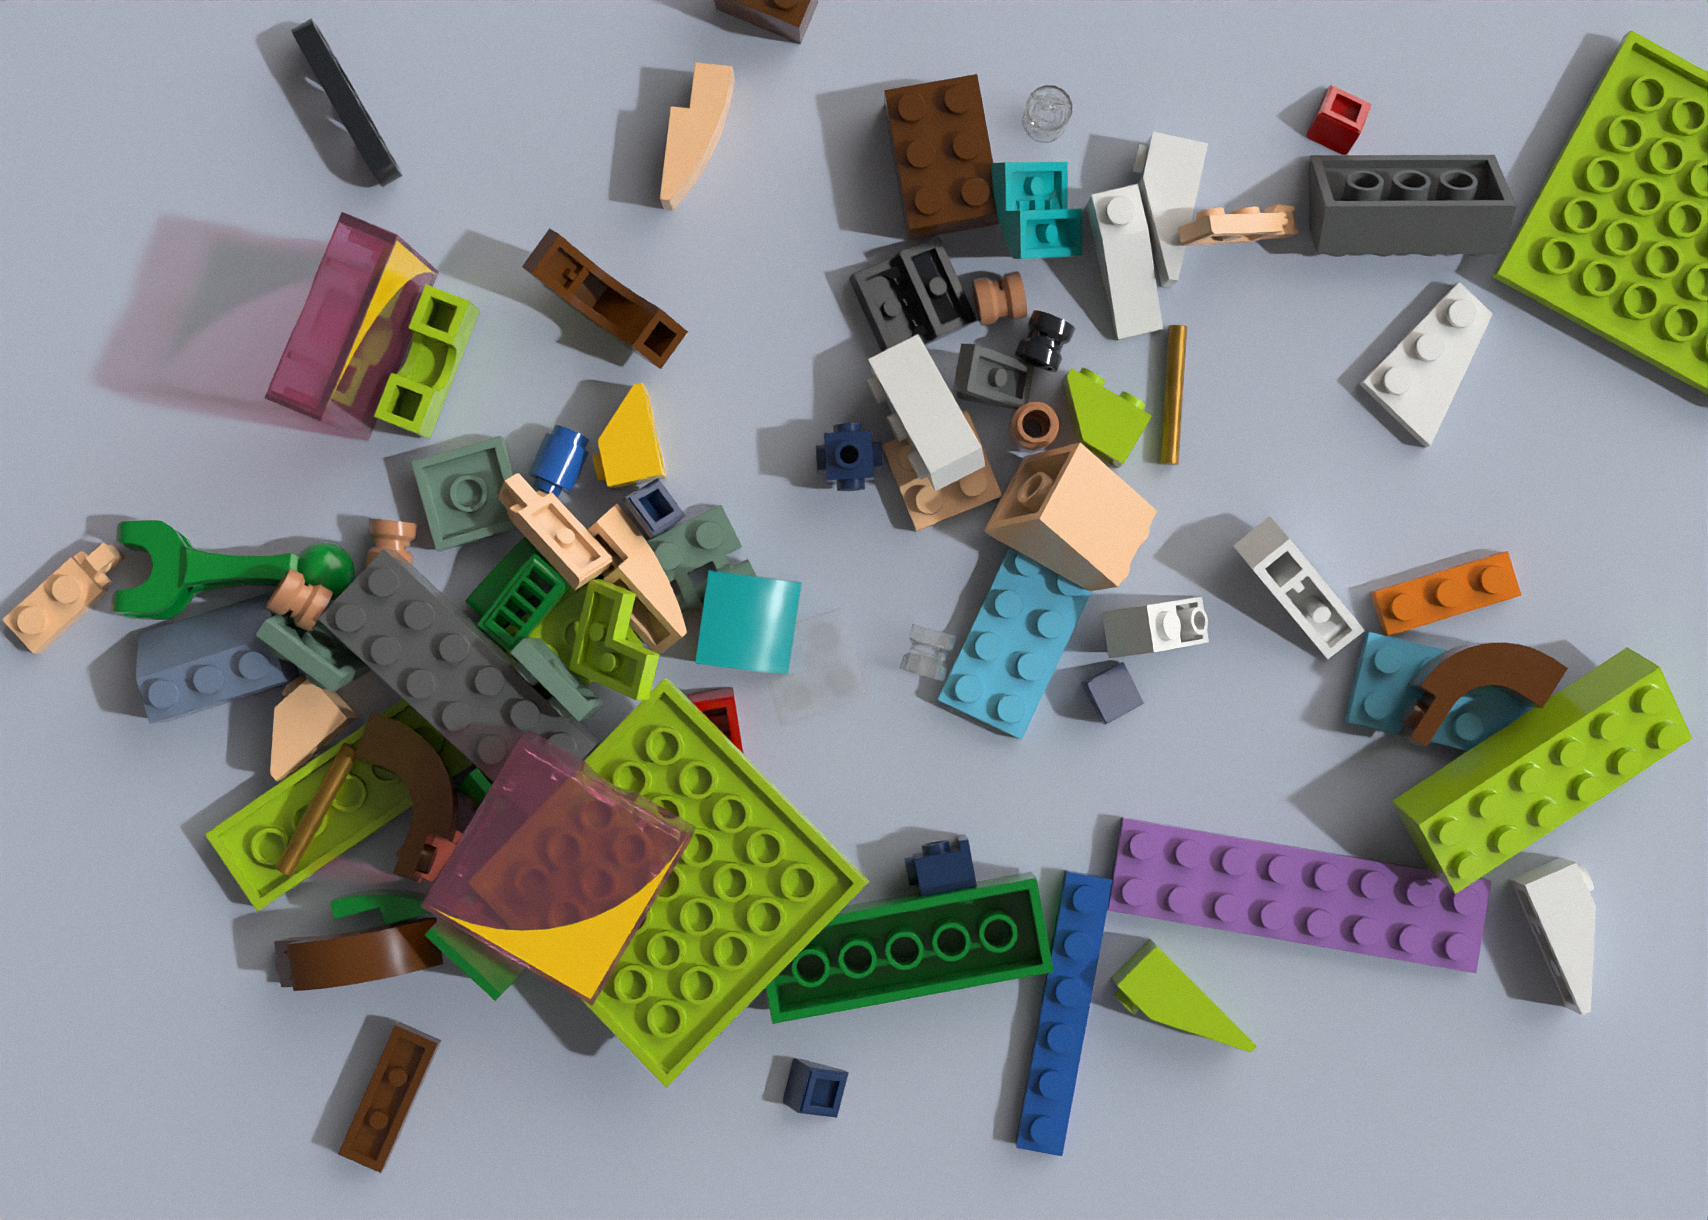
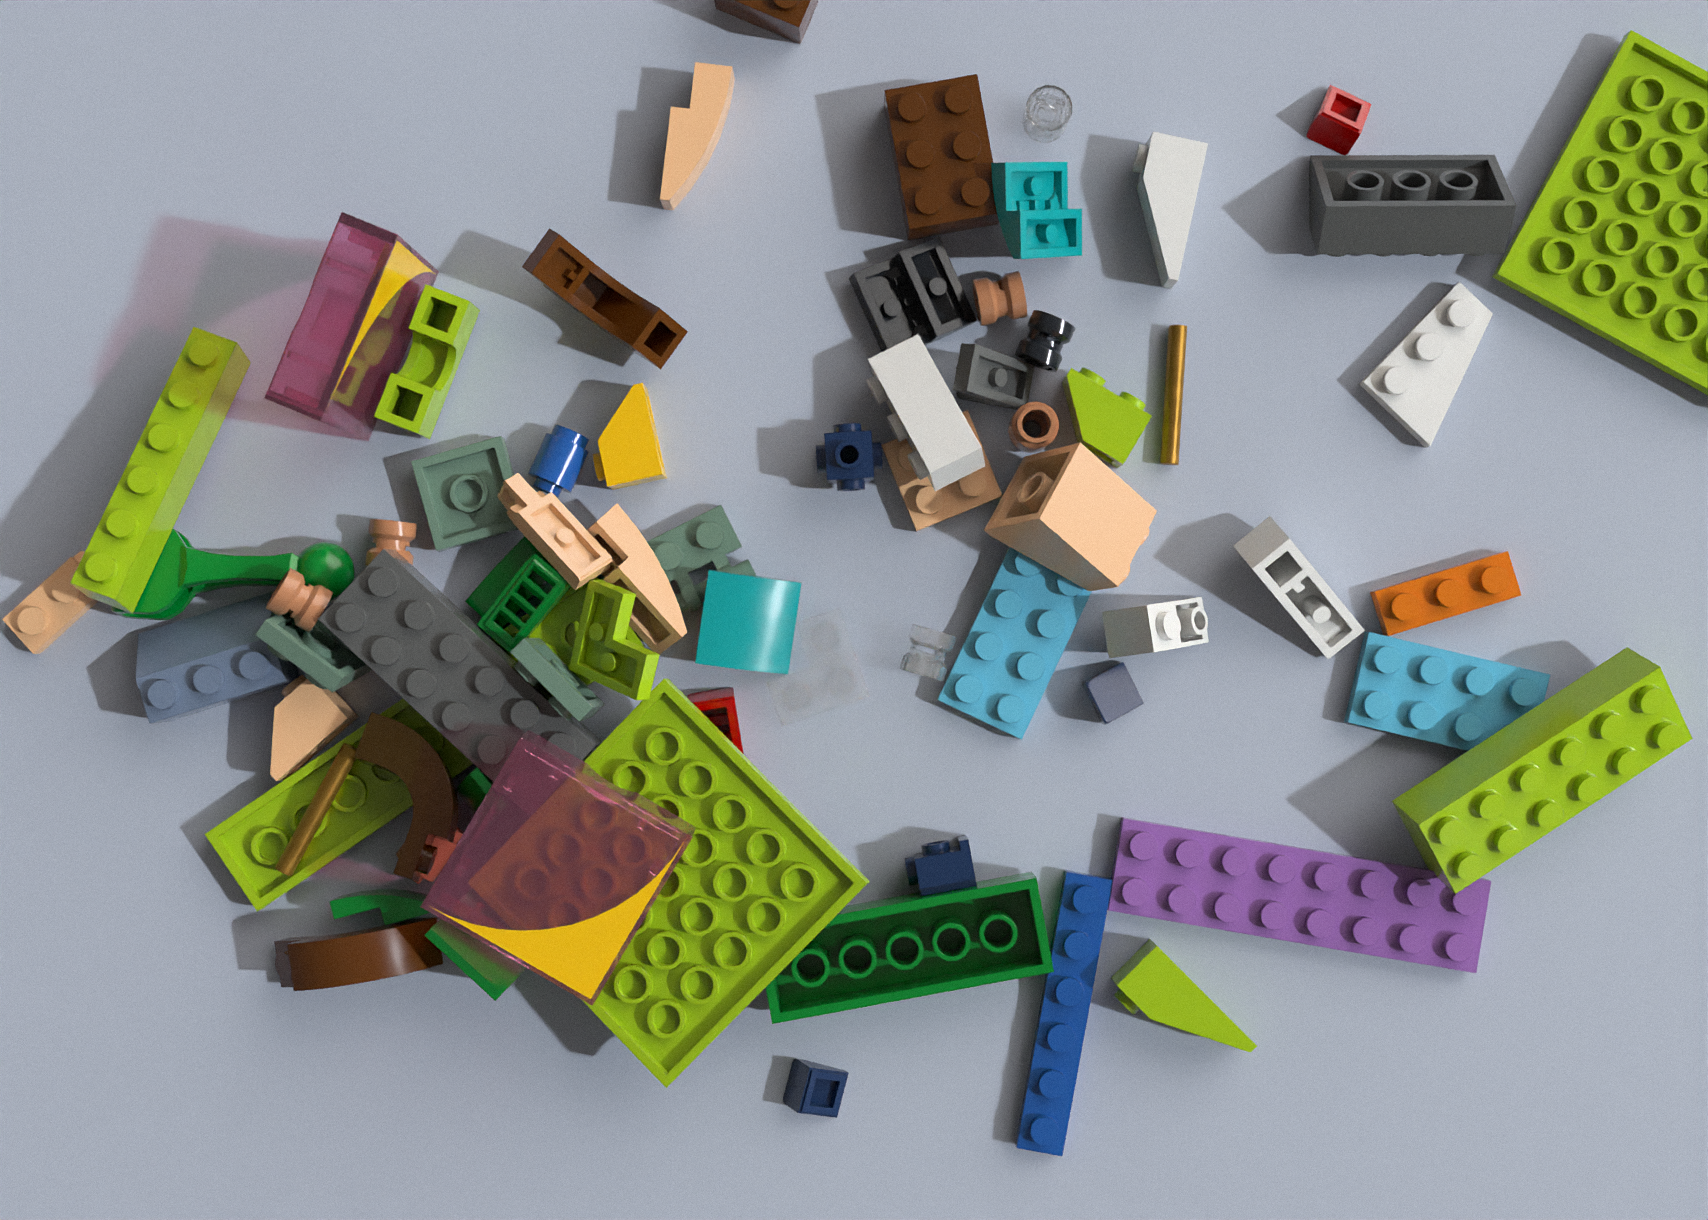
(161, 471): none -> lime brick
(346, 102): black beam -> none
(389, 1097): reddish brown plate -> none
(654, 508): dark blue slope -> none
(1125, 260): white slope -> none
(1240, 226): light nougat hinge -> none
(1511, 667): reddish brown arch -> none
(1563, 923): white slope -> none

